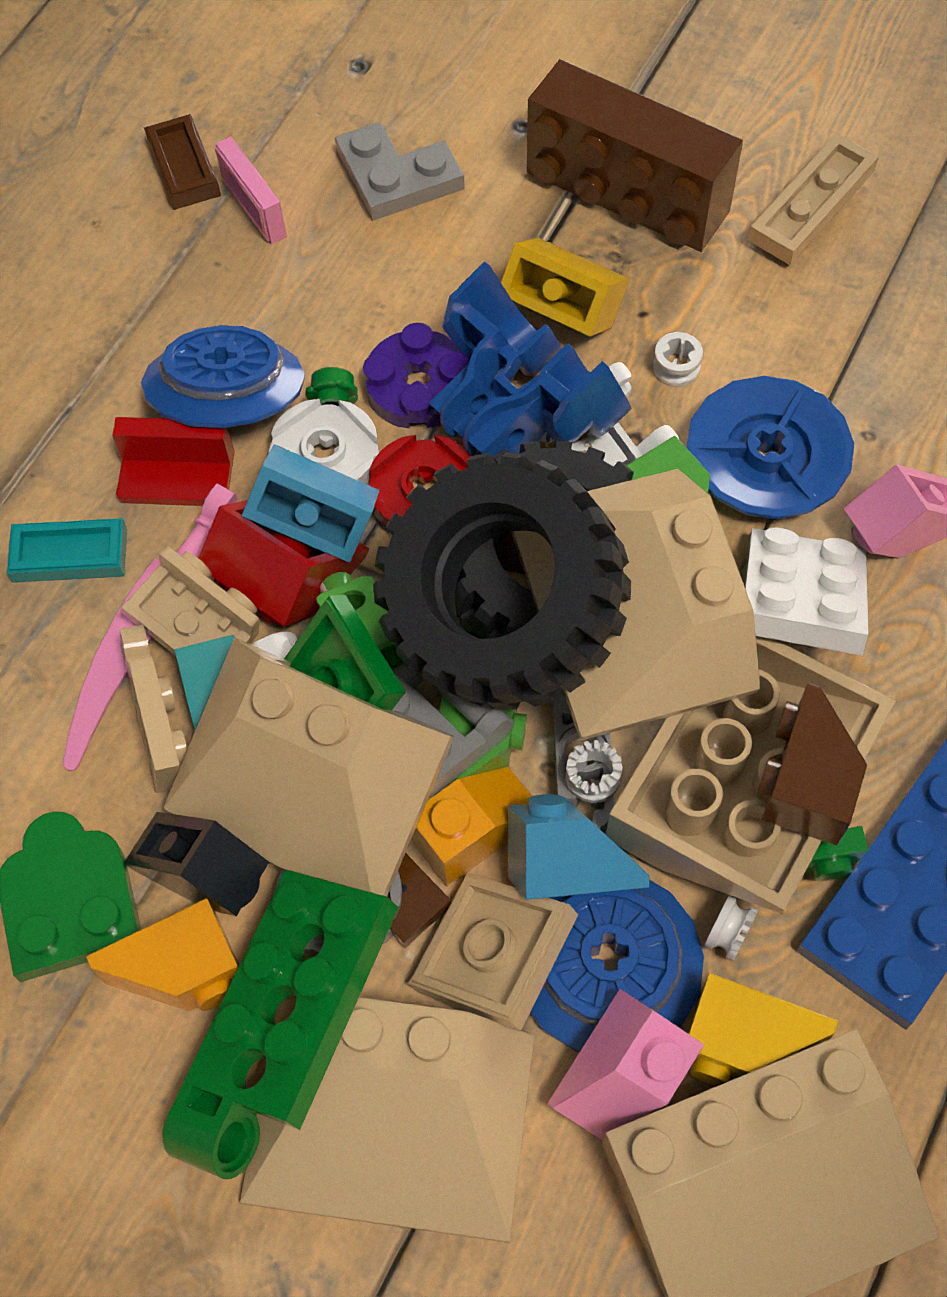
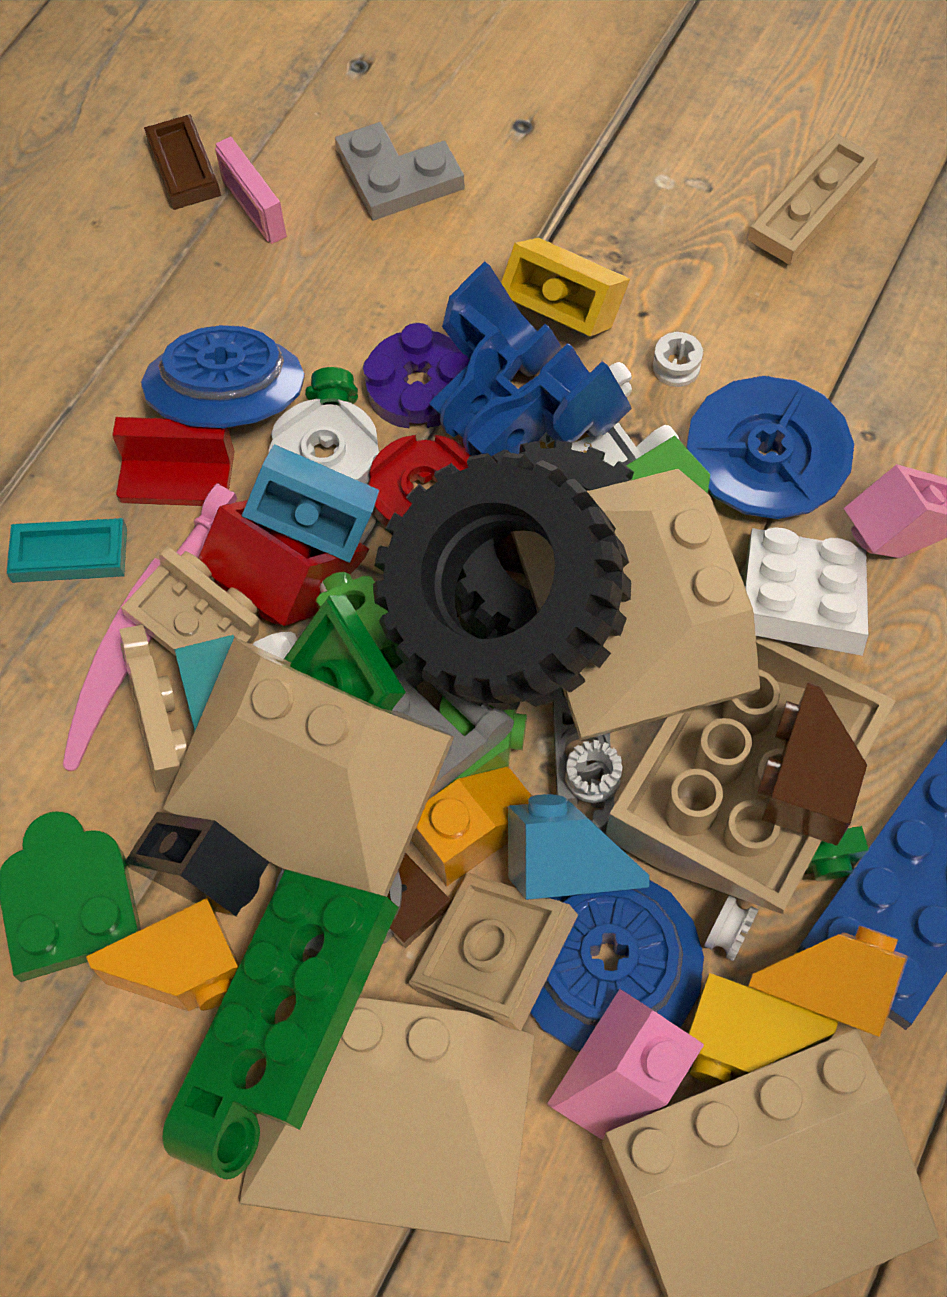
(631, 155): reddish brown brick -> none
(840, 978): none -> light orange slope

